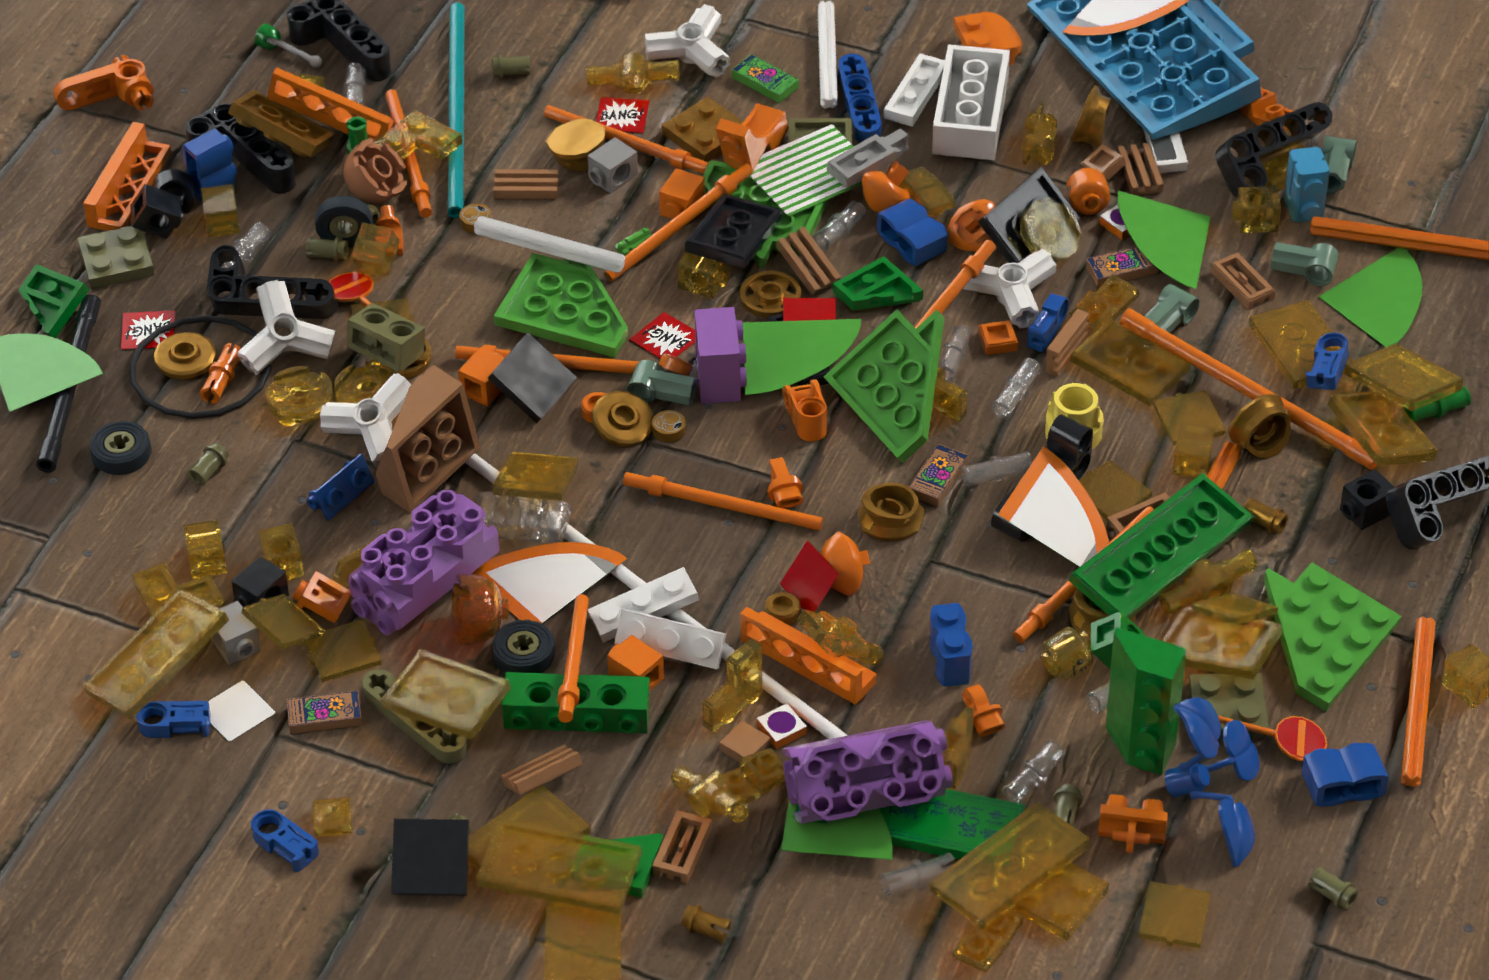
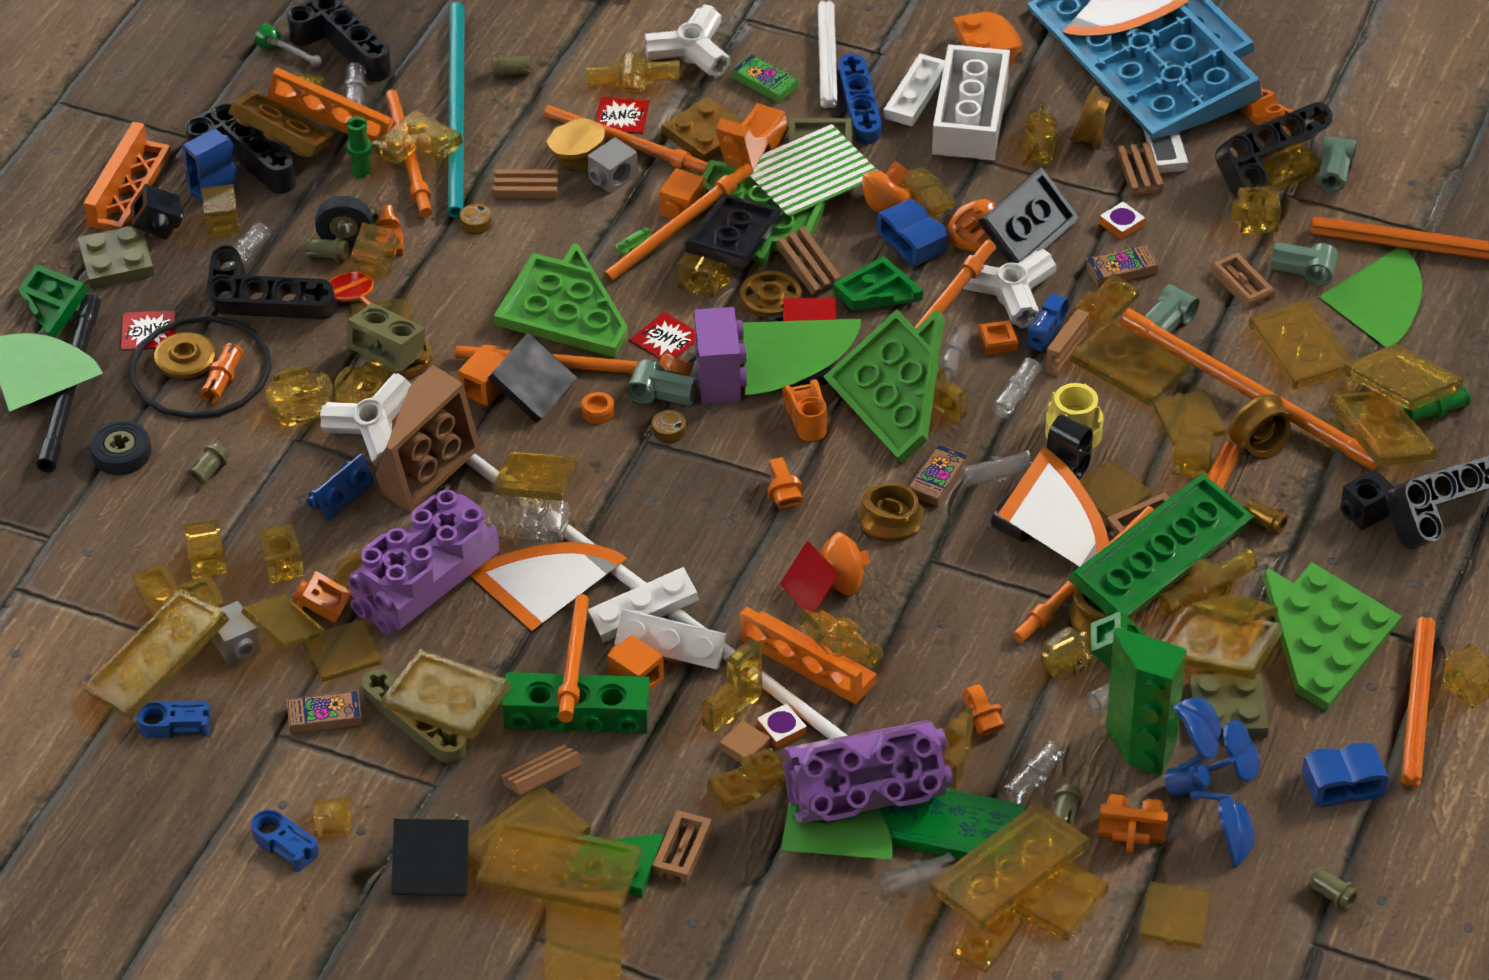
(120, 78): orange piece -> none
(177, 183): black piece -> none
(238, 710): white sticker -> none
(259, 581): black brick -> none
(278, 313): white piece -> none
(373, 172): nougat cylinder -> none
(477, 609): clear orange cylinder -> none
(528, 634): black bush -> none
(549, 244): white axle -> none
(622, 418): pearl gold wheel -> none
(659, 486): orange bar -> none
(703, 922): pearl gold pin -> none
(710, 794): clear yellow pin -> none
(783, 607): pearl gold tile -> none
(839, 225): clear pin -> none
(867, 157): light grey hinge -> none
(950, 644): blue brick -> none
(1050, 228): clear yellow tile -> none
(1088, 191): orange head -> none
(1105, 161): medium nougat tile -> none
(1166, 235): bright green sticker -> none
(1293, 735): piece -> none
(1306, 184): dark azure brick -> none
(1328, 364): blue piece -> none

